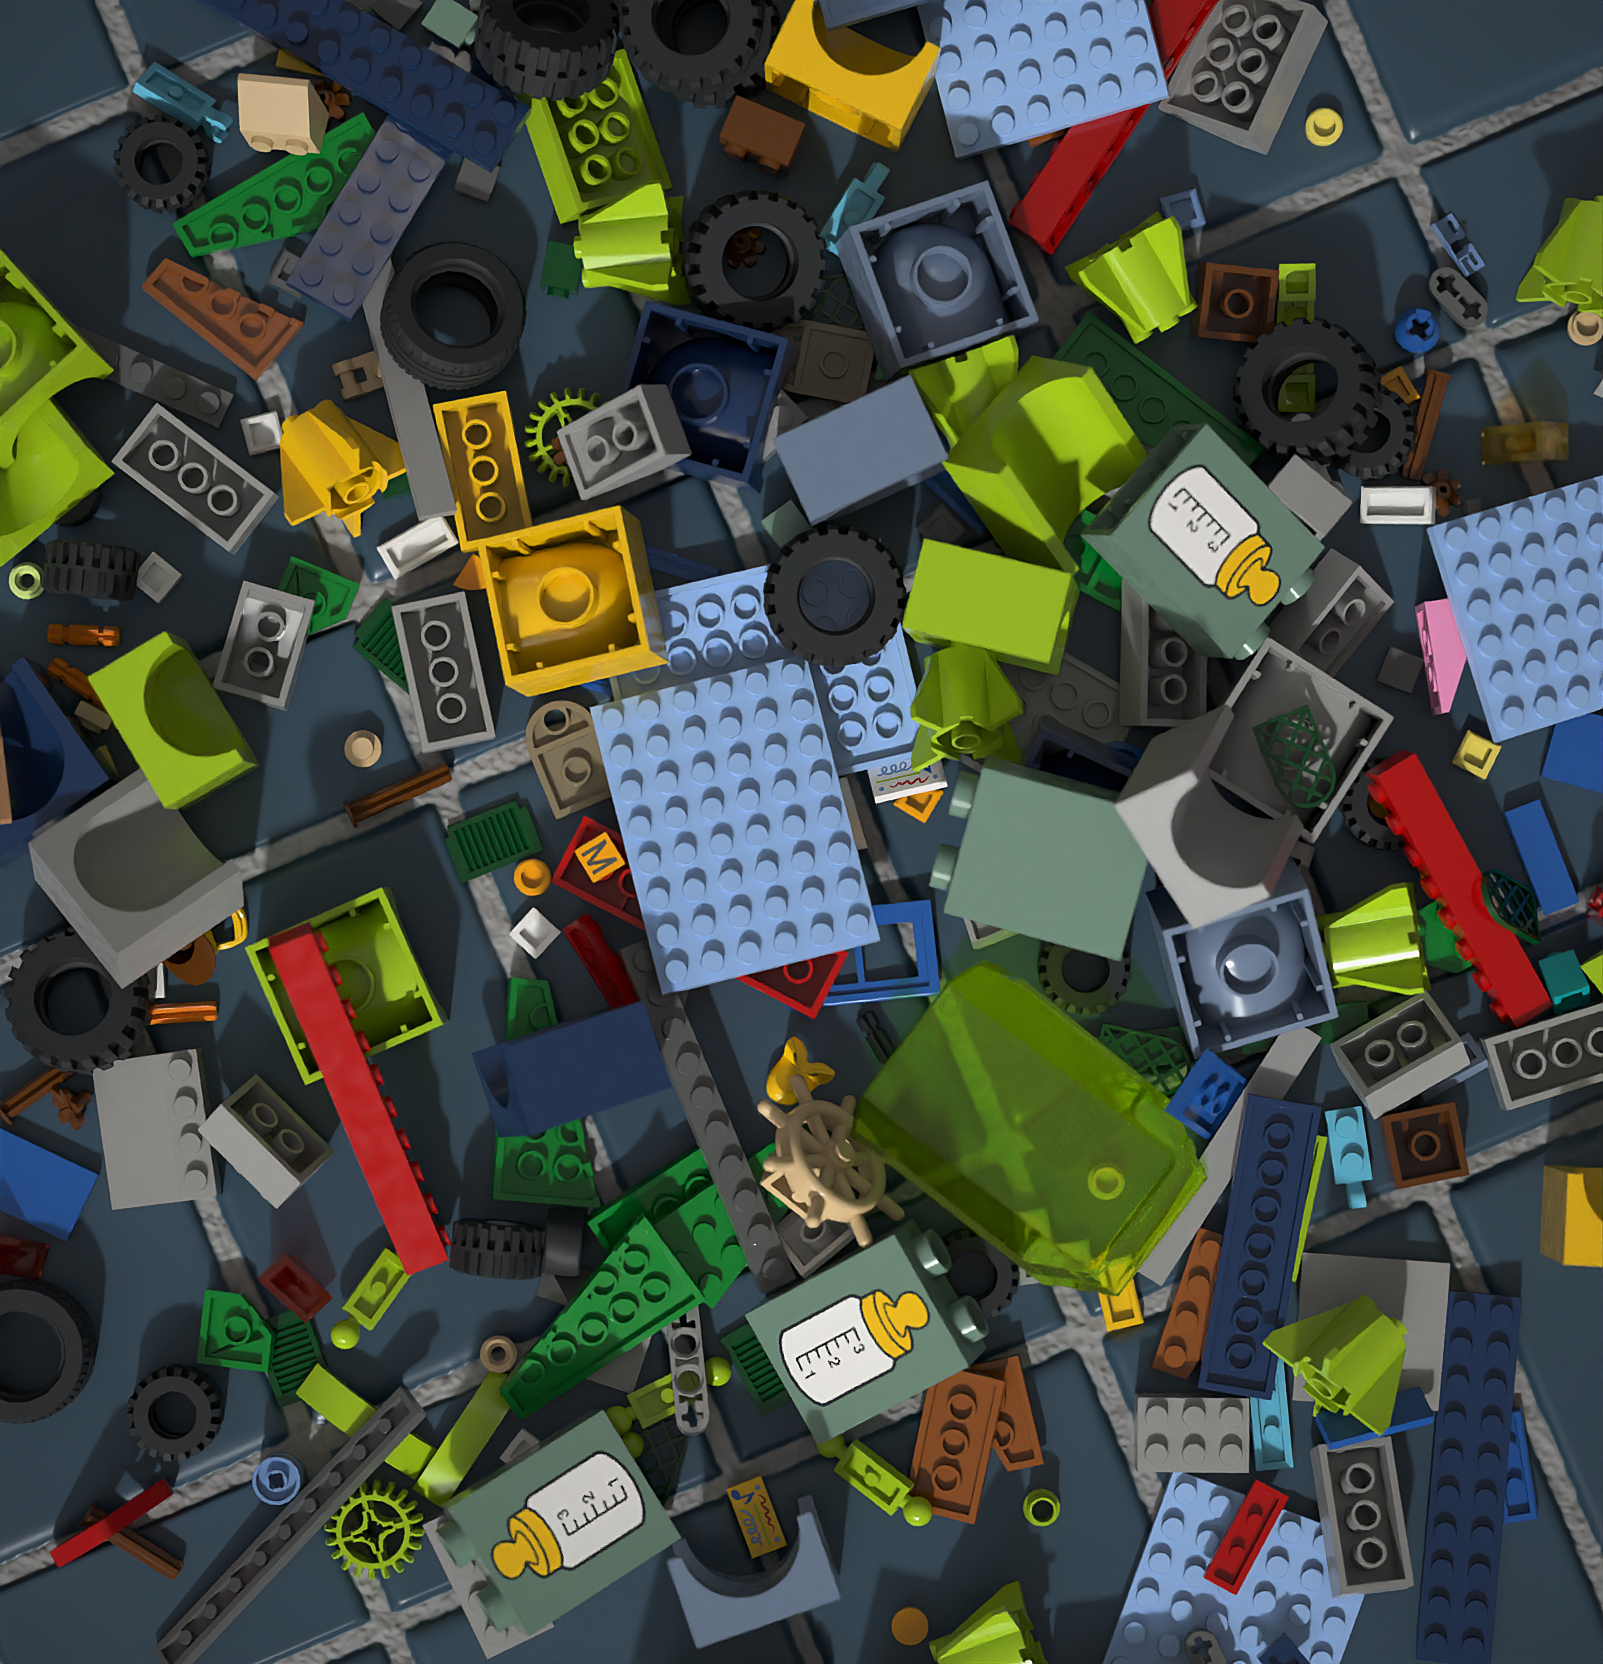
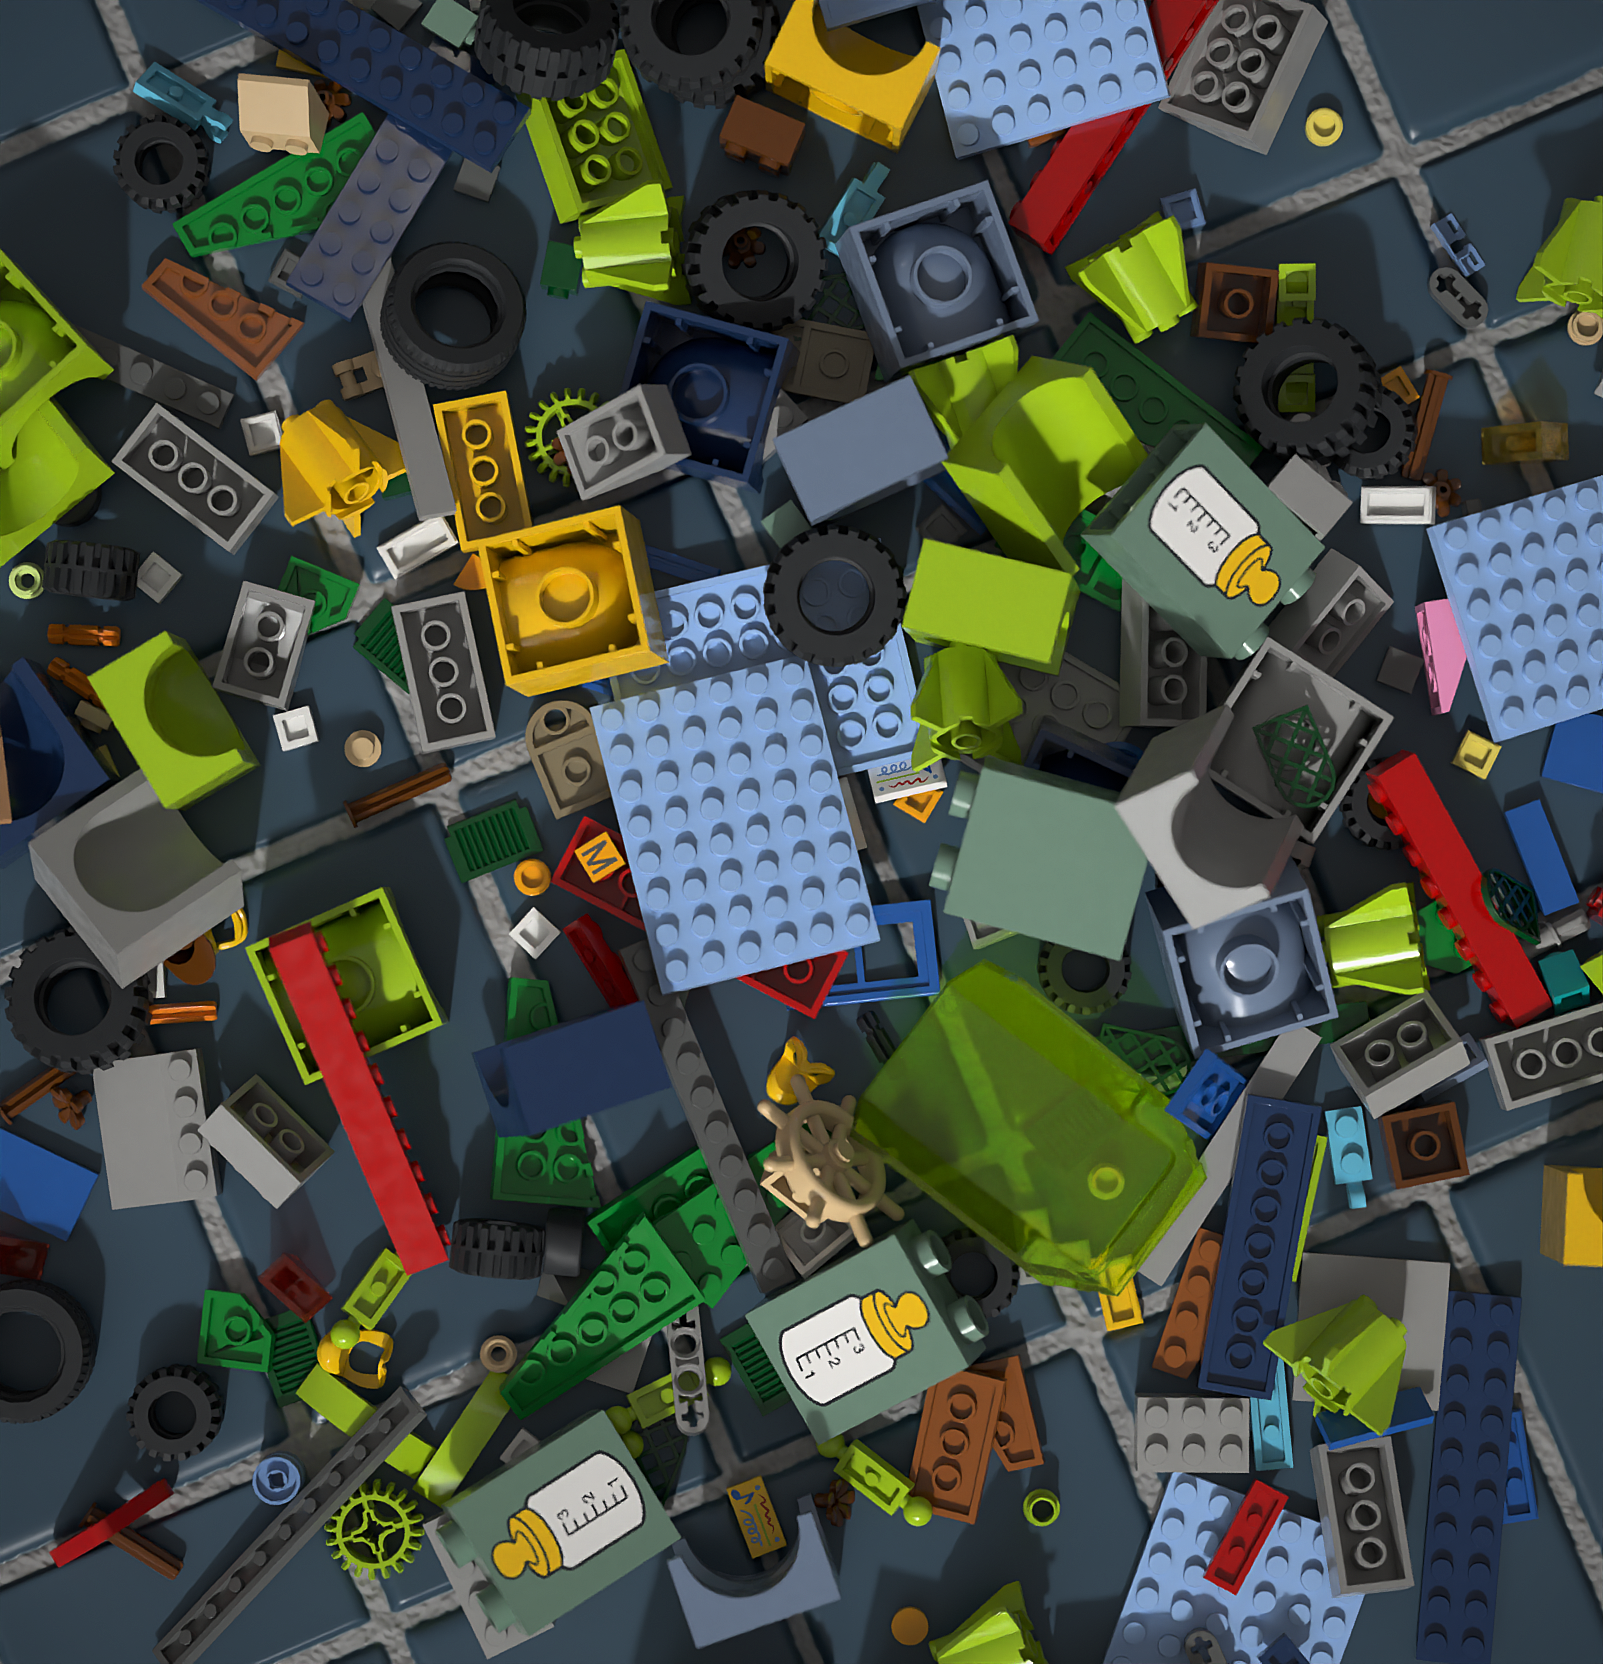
(296, 728): none -> white tile
(337, 1360): none -> yellow piece
(836, 1502): none -> reddish brown plant
(1421, 316): blue piece -> none
(1557, 933): none -> light grey axle

